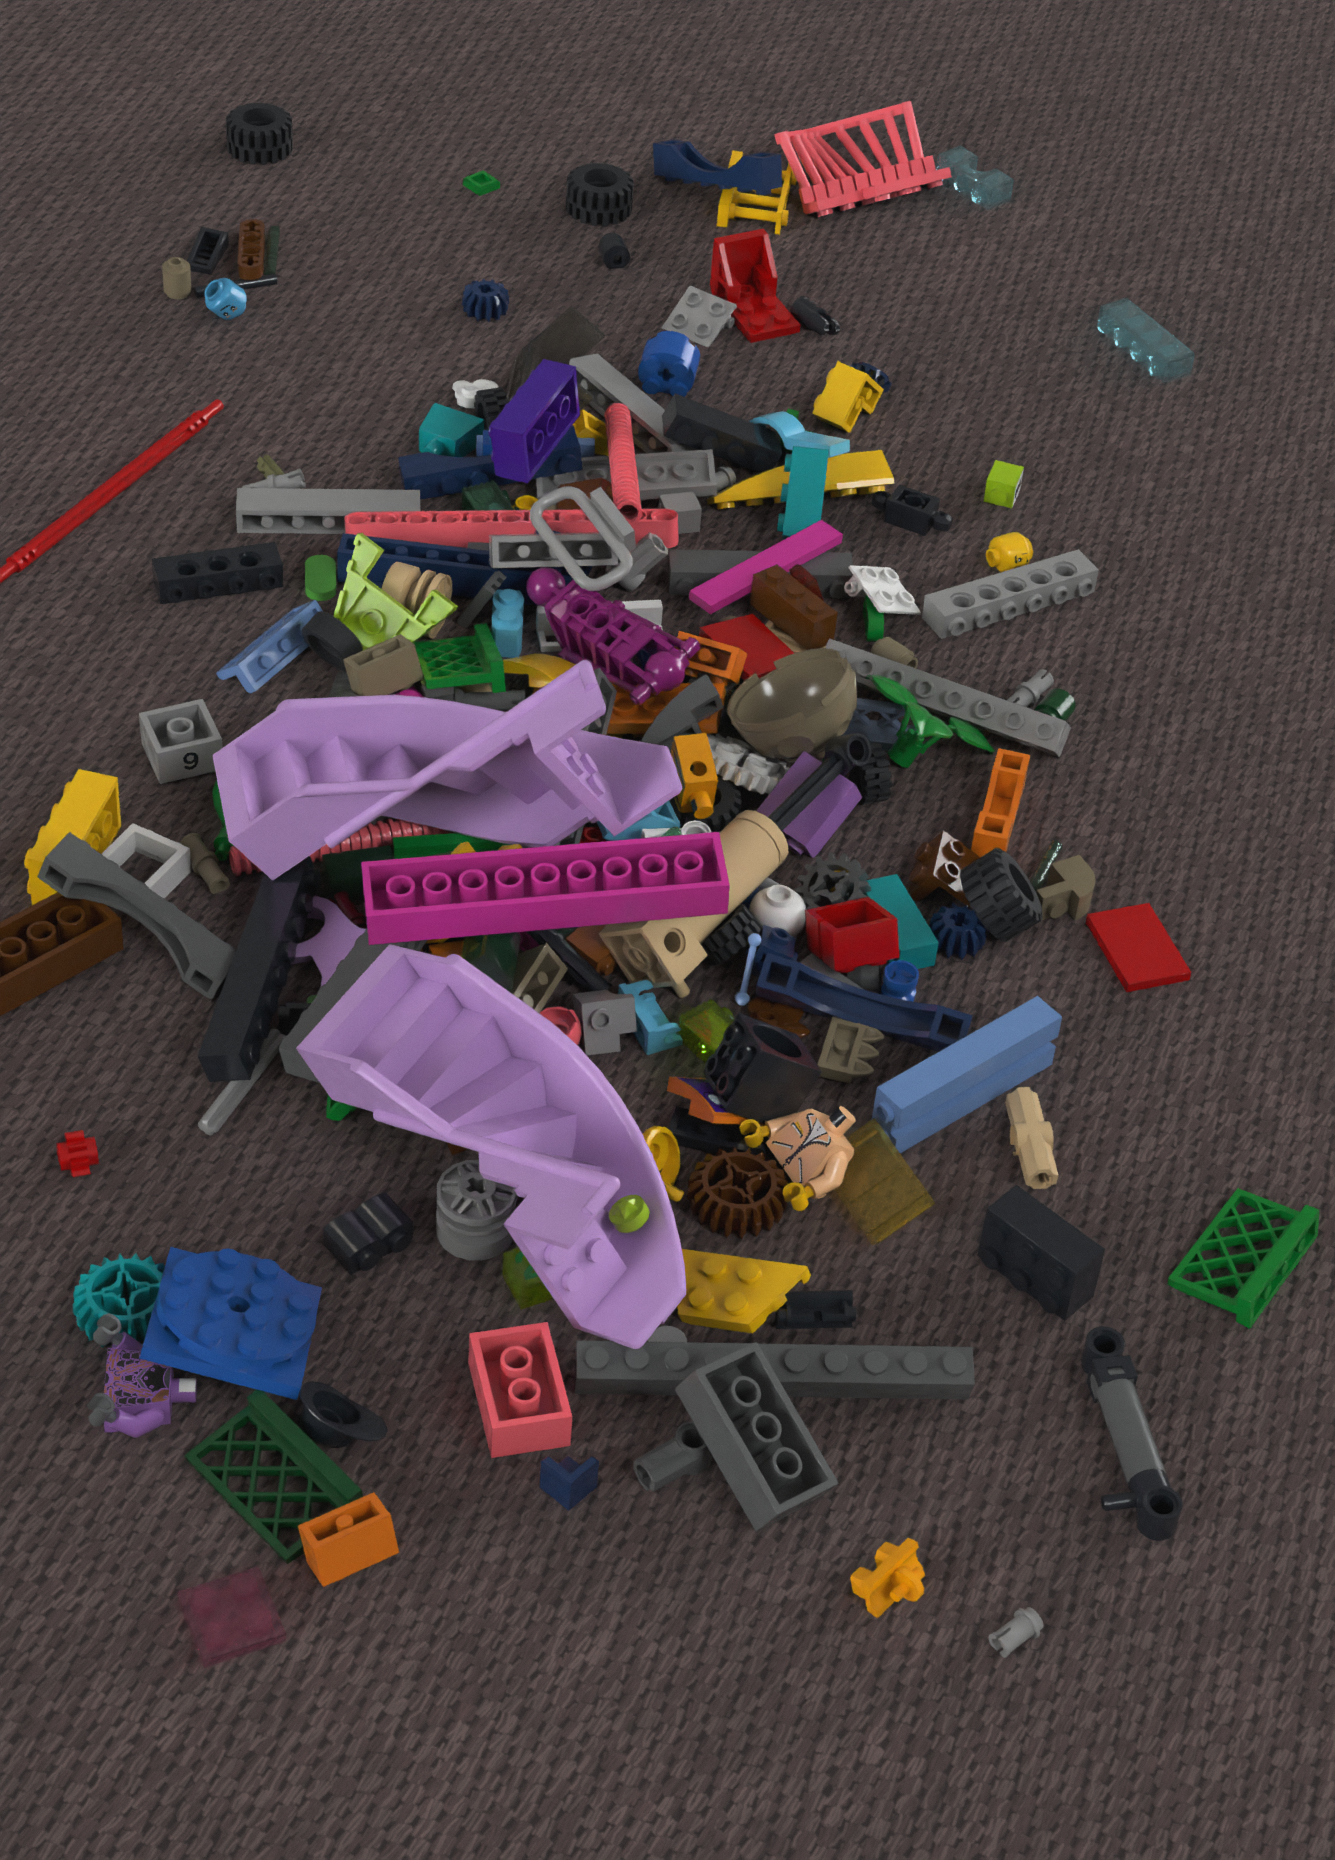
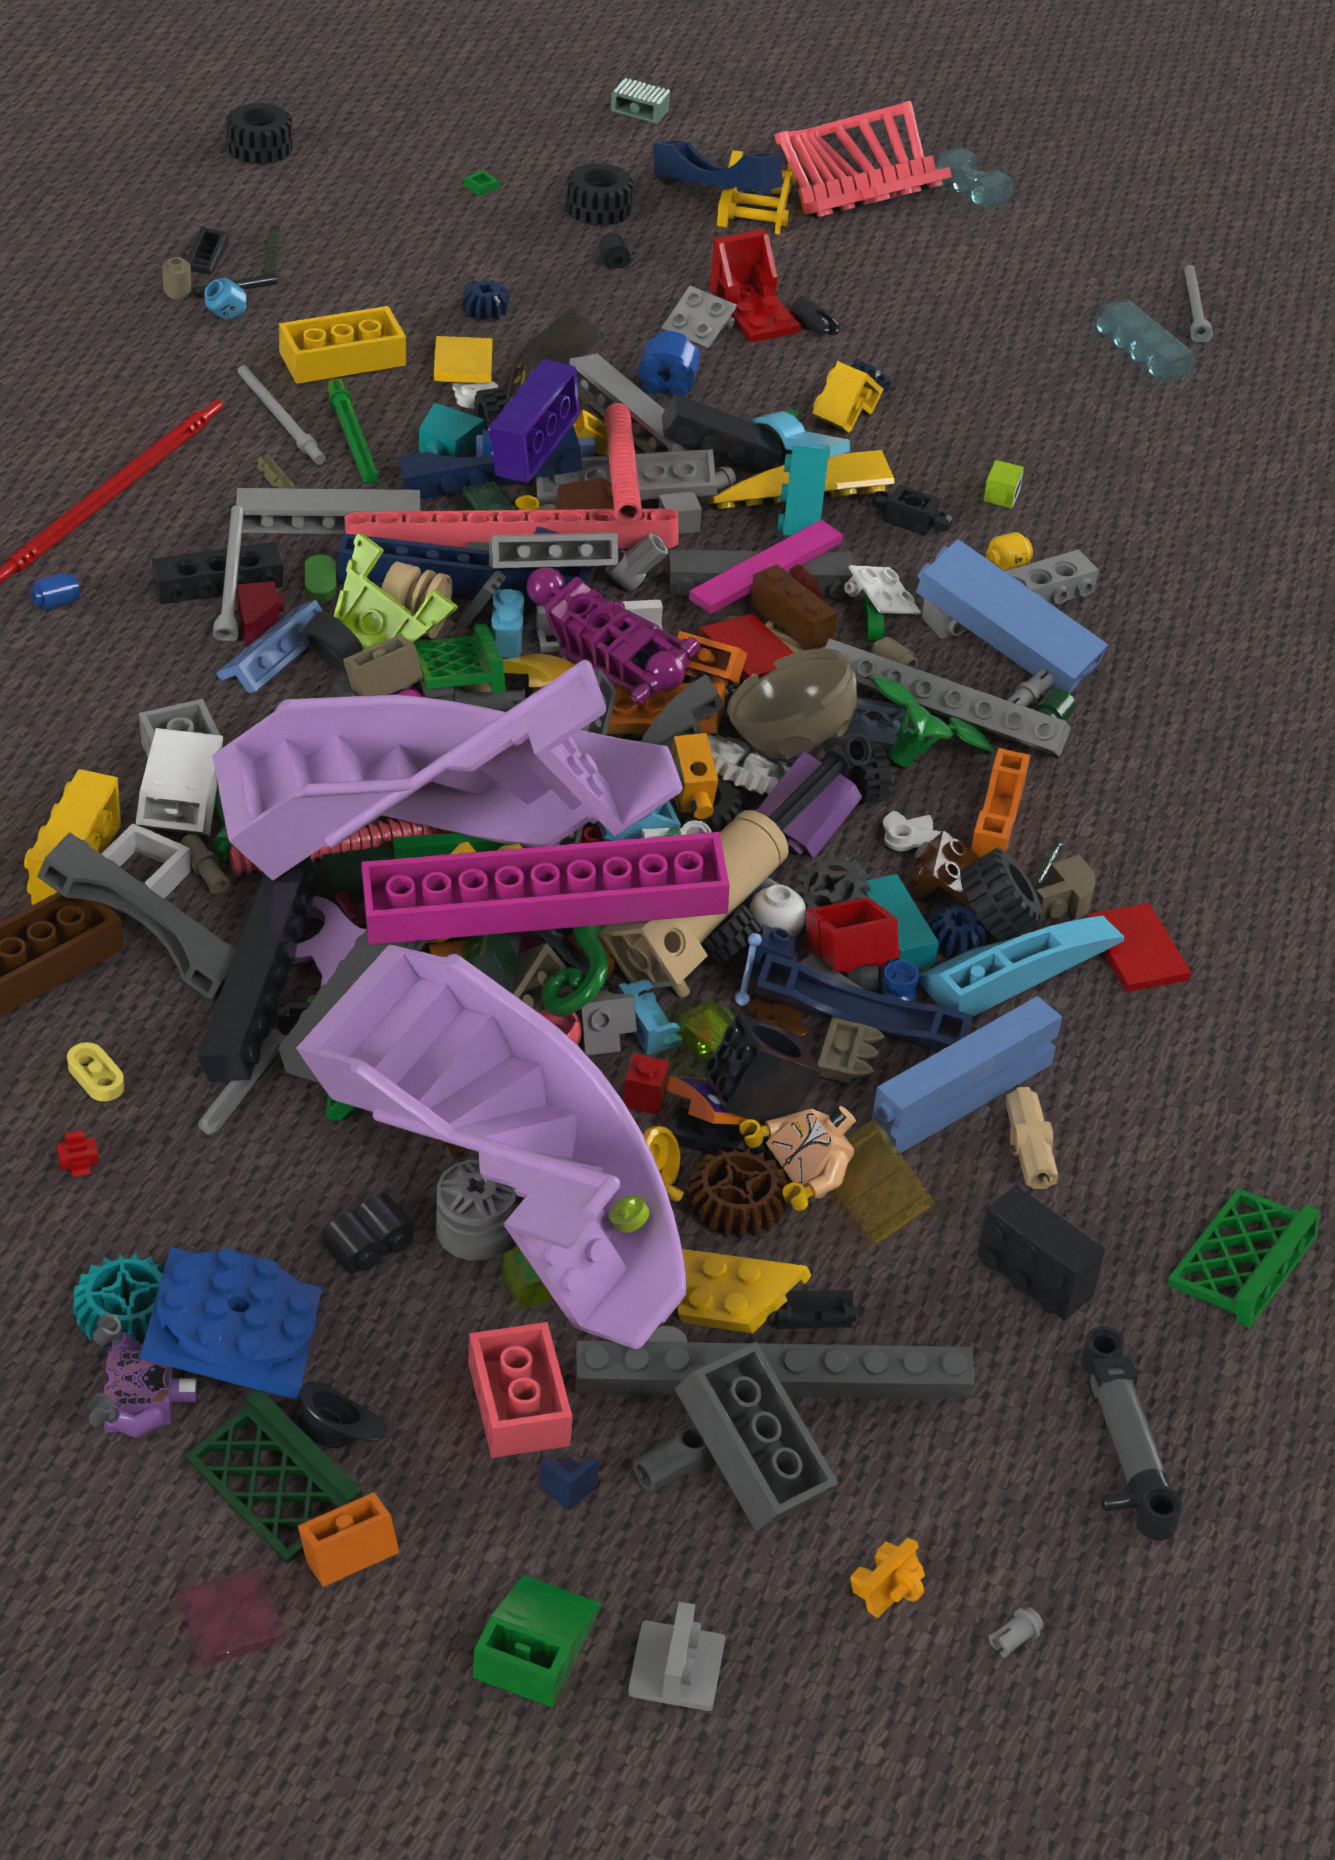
(55, 591): none -> blue brick
(101, 1077): none -> light yellow plate
(179, 783): none -> white slope
(226, 624): none -> light grey piece
(251, 249): reddish brown beam -> none
(258, 608): none -> dark red slope
(290, 480): light grey pin -> none
(305, 442): none -> light grey bar
(341, 400): none -> green axle
(342, 344): none -> yellow brick
(463, 359): none -> yellow tile
(534, 1640): none -> green slope
(584, 988): none -> green plant
(607, 521): light grey bar -> none
(640, 100): none -> sand green brick
(646, 1084): none -> red brick
(677, 1662): none -> light grey bracket
(907, 834): none -> white plate
(1008, 967): none -> medium azure wedge
(1010, 616): none -> medium blue brick
(1200, 329): none -> light grey piece

